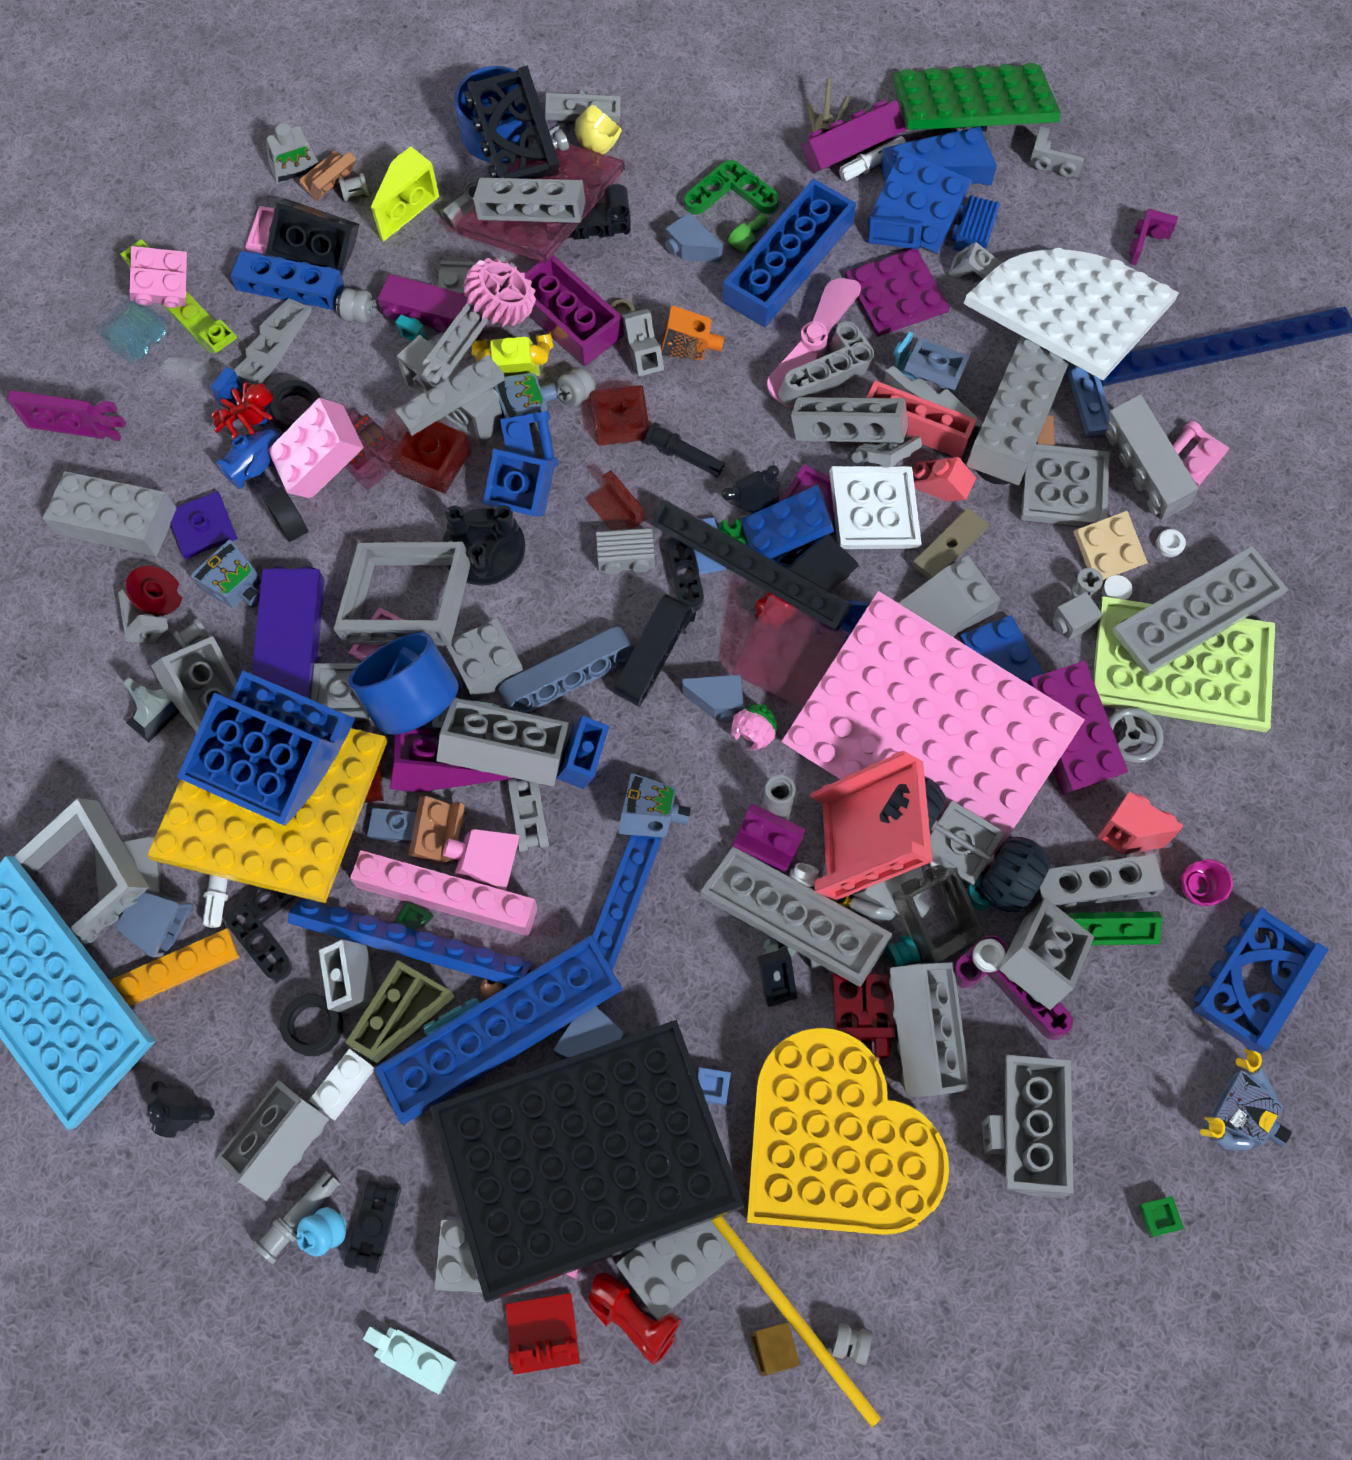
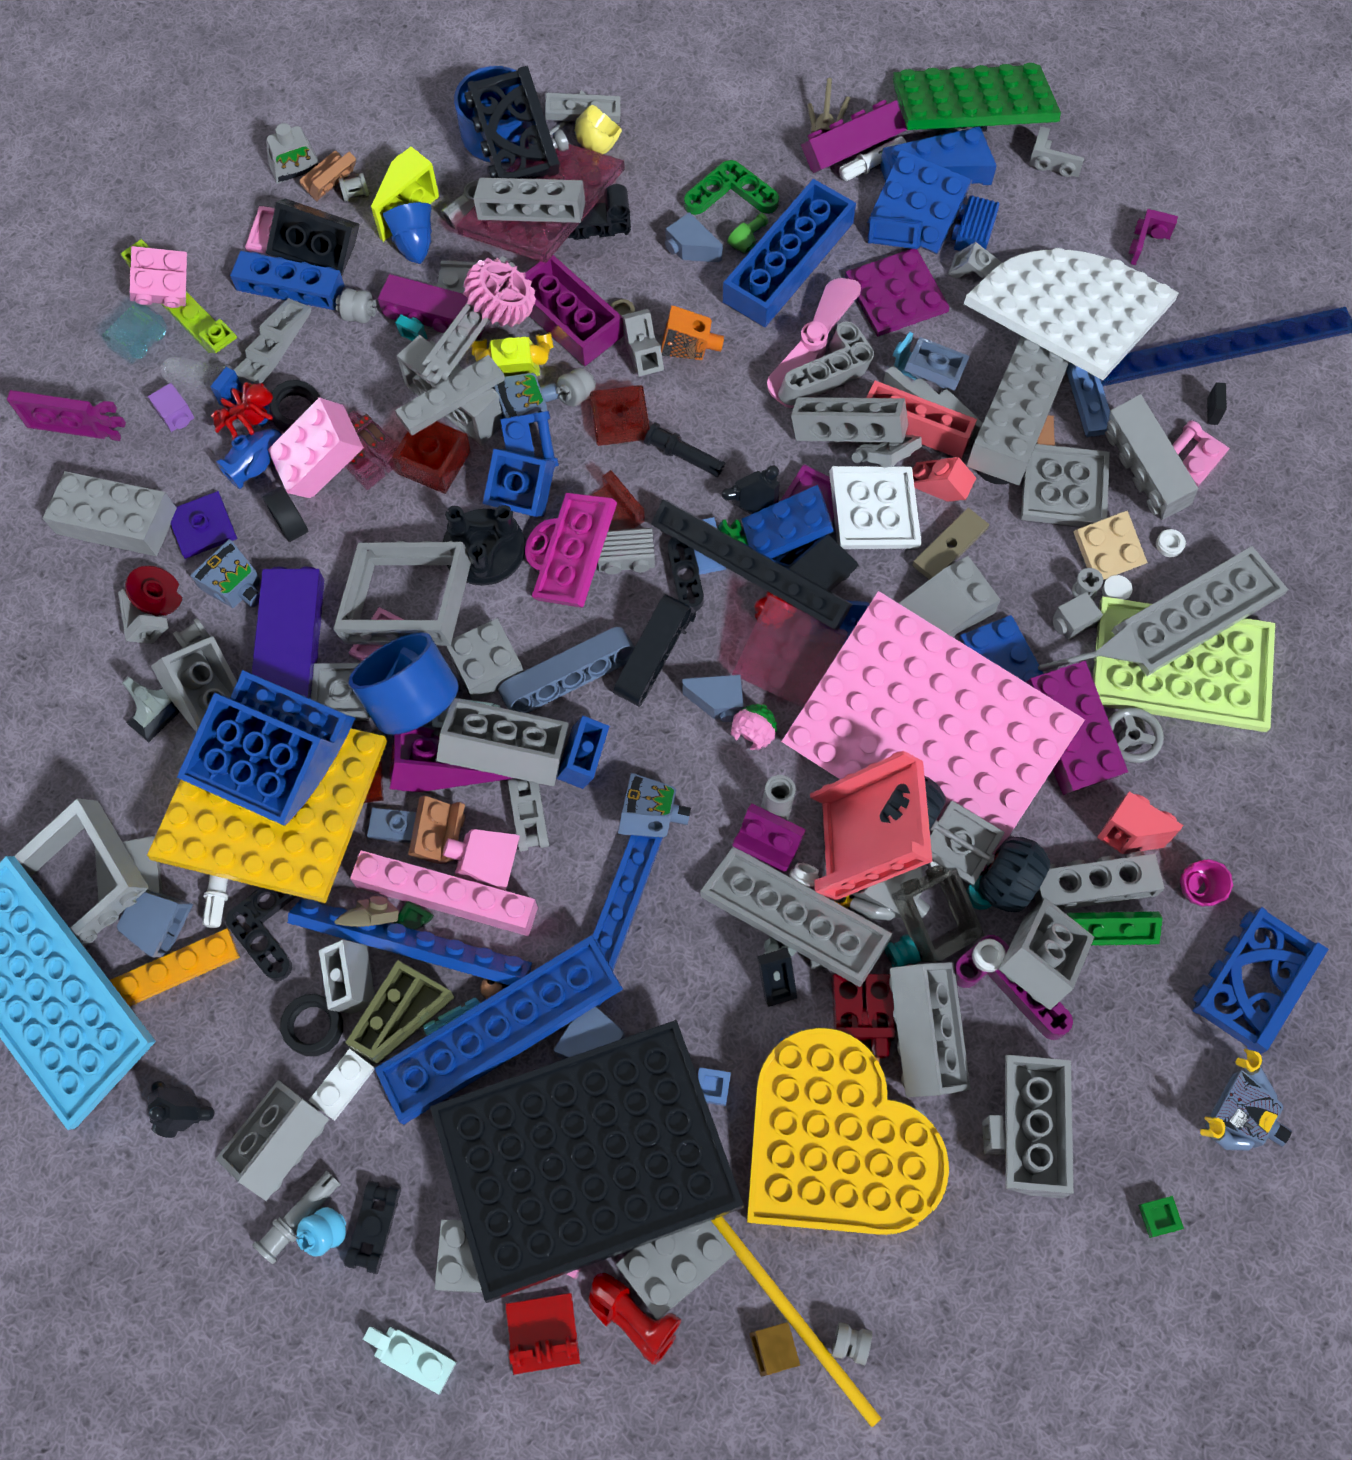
(171, 407): none -> medium lavender brick
(369, 912): none -> dark tan plate
(411, 229): none -> blue helmet
(570, 548): none -> dark pink plate
(1120, 647): none -> light grey piece
(1216, 403): none -> black piece

